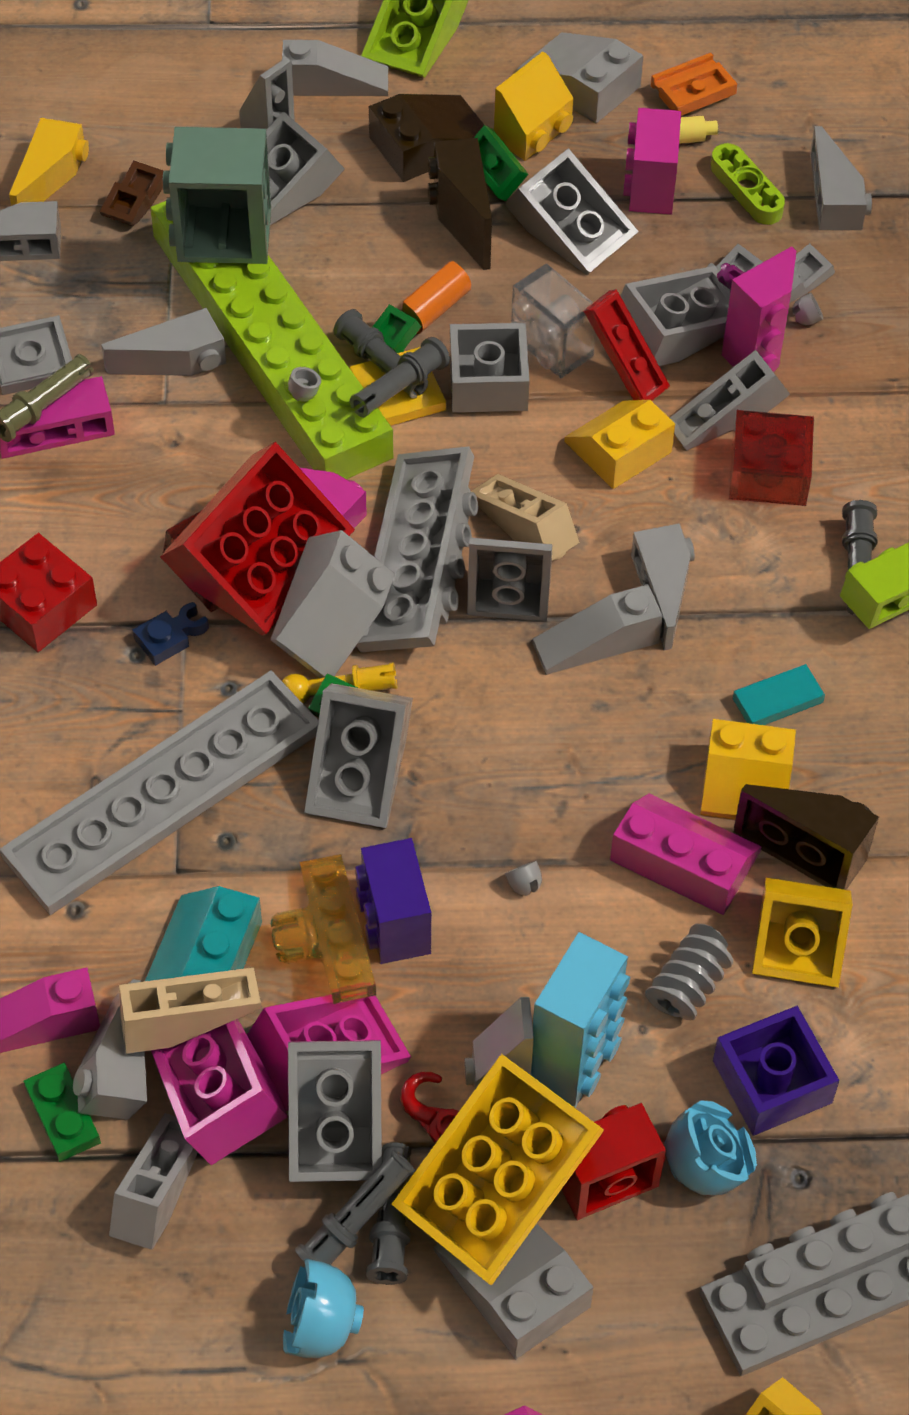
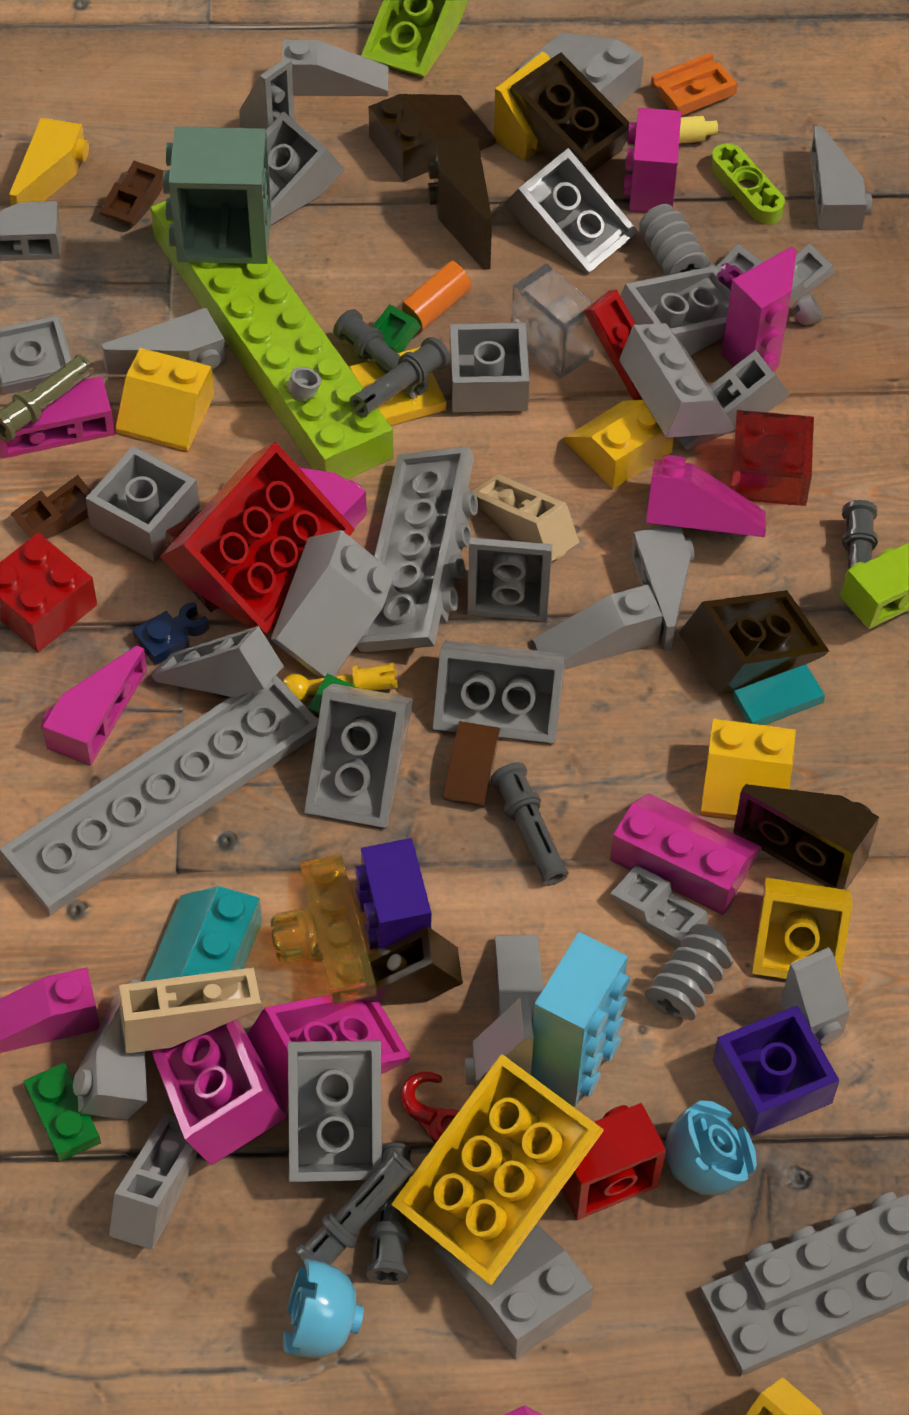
(56, 512): none -> reddish brown slope
(92, 708): none -> dark pink slope
(141, 502): none -> light grey brick
(164, 399): none -> yellow slope
(224, 666): none -> light grey slope
(415, 968): none -> dark brown slope
(471, 763): none -> reddish brown slope
(499, 689): none -> light grey slope
(500, 167): green plate -> none
(517, 970): none -> light grey slope
(524, 808): none -> dark grey pin
(525, 878): light grey hinge -> none
(570, 113): none -> dark brown slope
(656, 907): none -> light grey slope
(672, 240): none -> light grey piece
(672, 383): none -> light grey slope
(694, 499): none -> dark pink slope
(750, 639): none -> dark brown slope
(819, 993): none -> light grey slope

